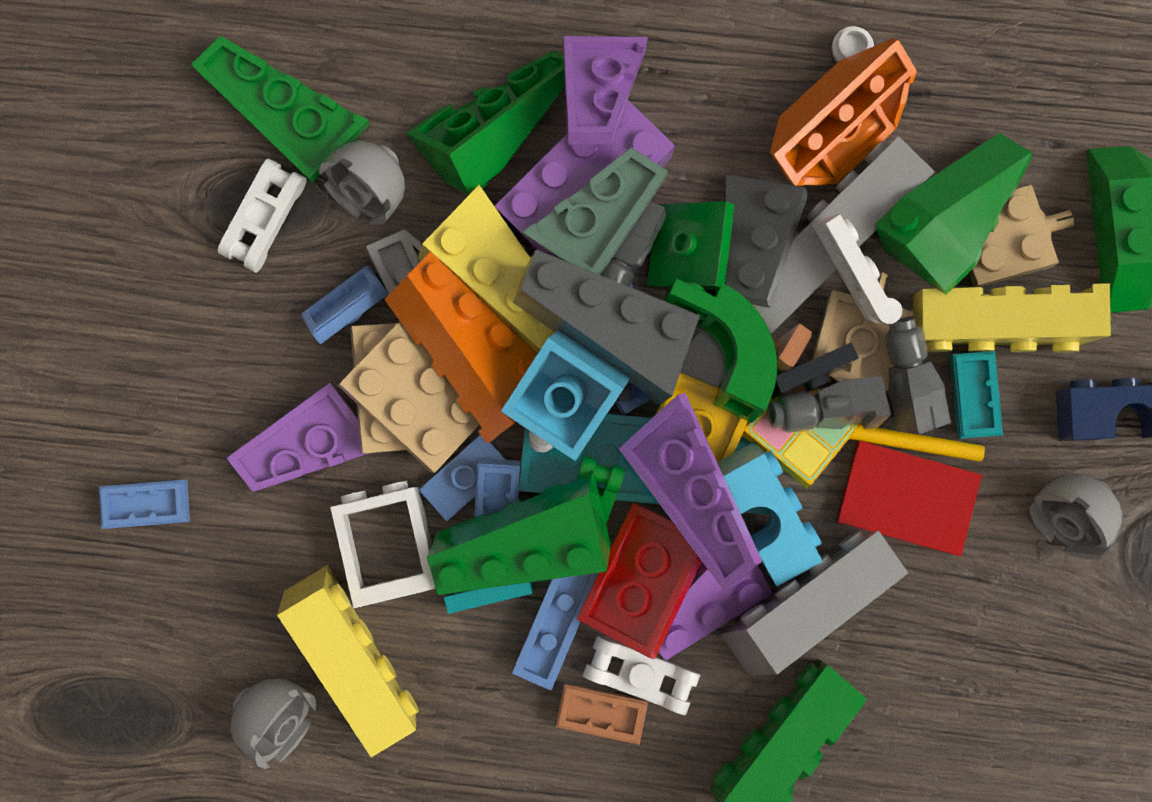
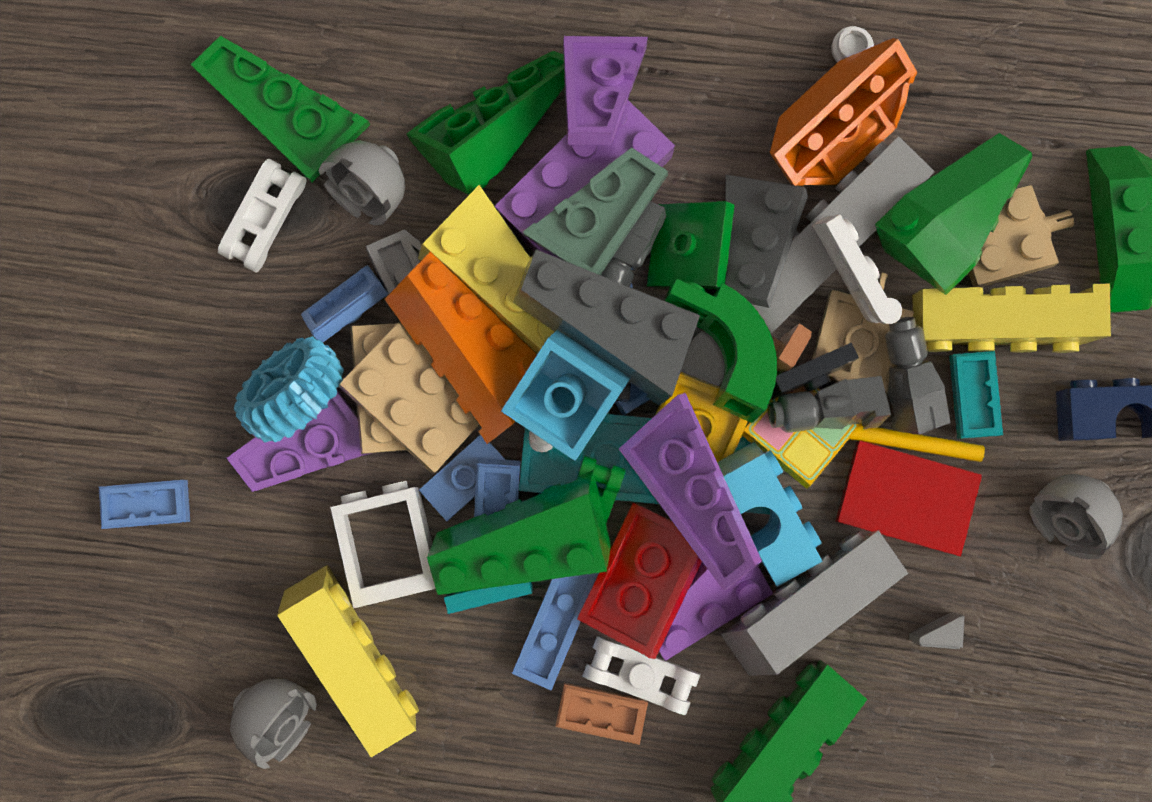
(289, 389): none -> medium azure gear
(941, 633): none -> light grey slope

